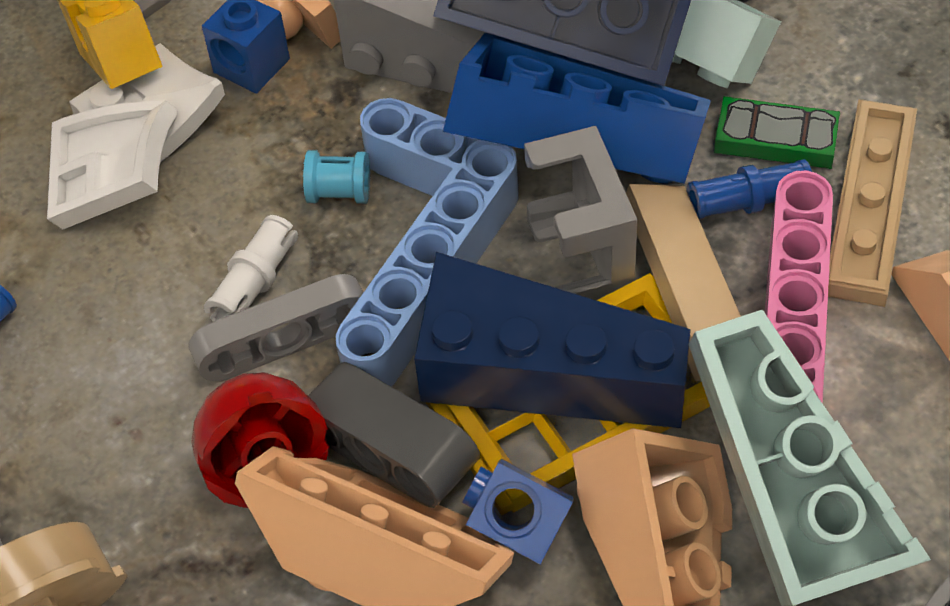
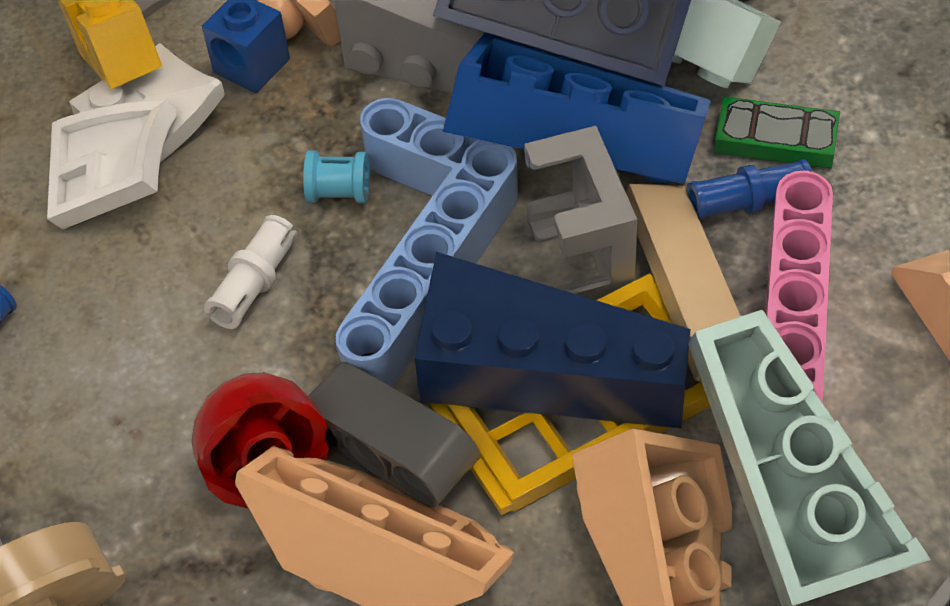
(246, 339): light grey beam -> none
(535, 535): blue brick -> none
(871, 203): tan tile -> none

